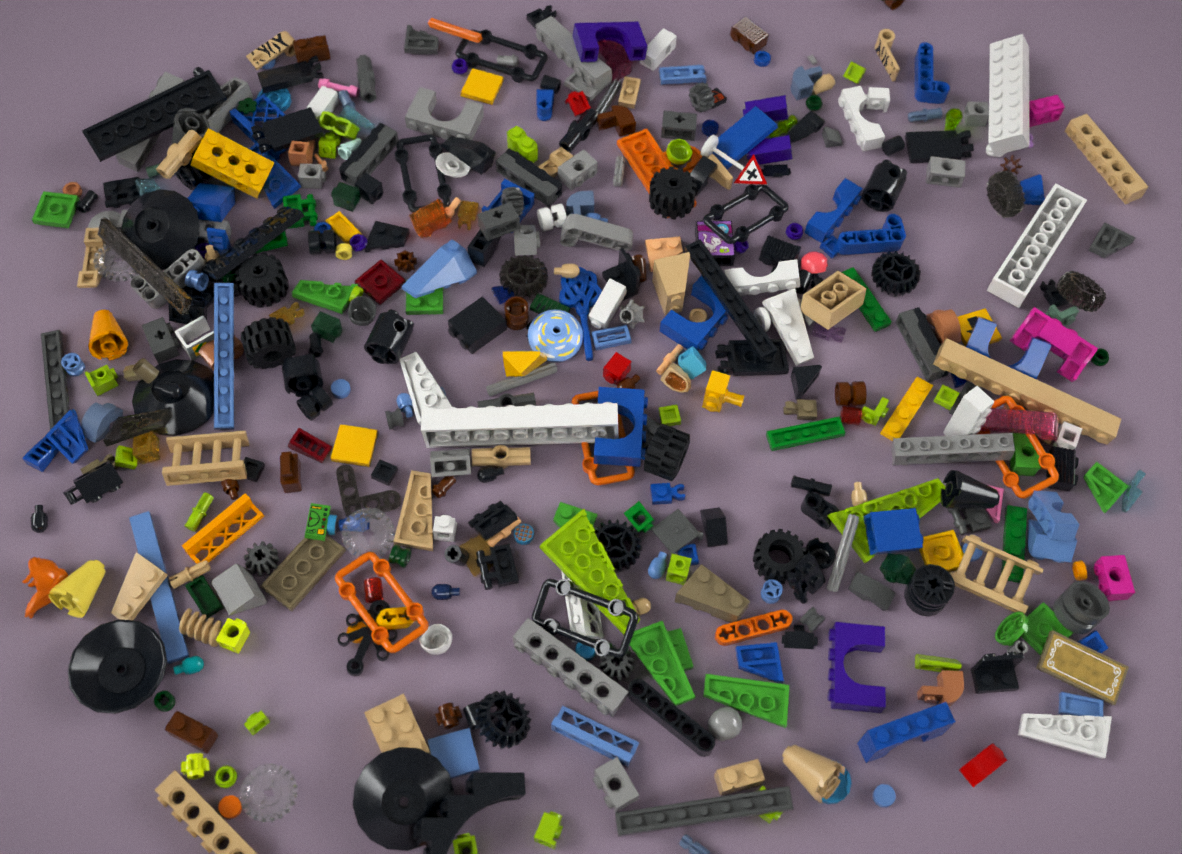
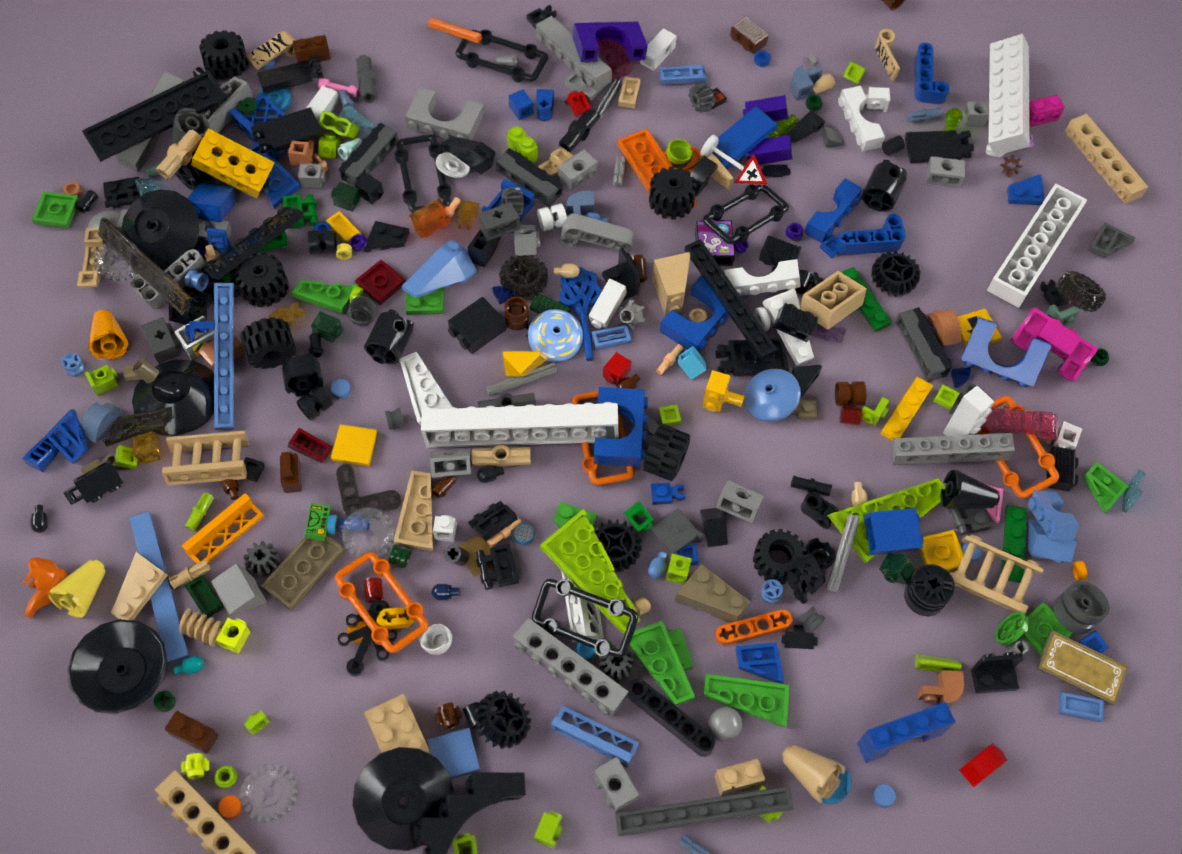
(54, 376): dark grey tile -> none
(201, 326): none -> blue bracket
(223, 54): none -> black wheel
(384, 472): black plate -> none
(405, 261): reddish brown gear -> none
(405, 404): medium blue cylinder -> none
(420, 42): dark grey wing -> none
(459, 66): dark purple plate -> none
(482, 86): yellow tile -> none
(521, 104): none -> blue panel
(550, 83): black piece -> none
(618, 117): reddish brown brick -> none
(662, 248): light nougat wing -> none
(676, 379): rock -> none
(679, 125): dark grey brick -> none
(710, 127): clear blue tile -> none
(739, 501): none -> light grey brick
(772, 404): none -> medium blue dish
(795, 322): none -> black brick
(805, 433): green plate -> none
(814, 262): coral hair -> none
(845, 692): dark purple arch -> none
(870, 589): dark grey slope -> none
(1005, 194): clear smoke gear -> none
(1020, 463): bright green brick -> none
(1026, 390): tan brick -> none
(1075, 733): white wing -> none
(1116, 567): dark pink brick -> none

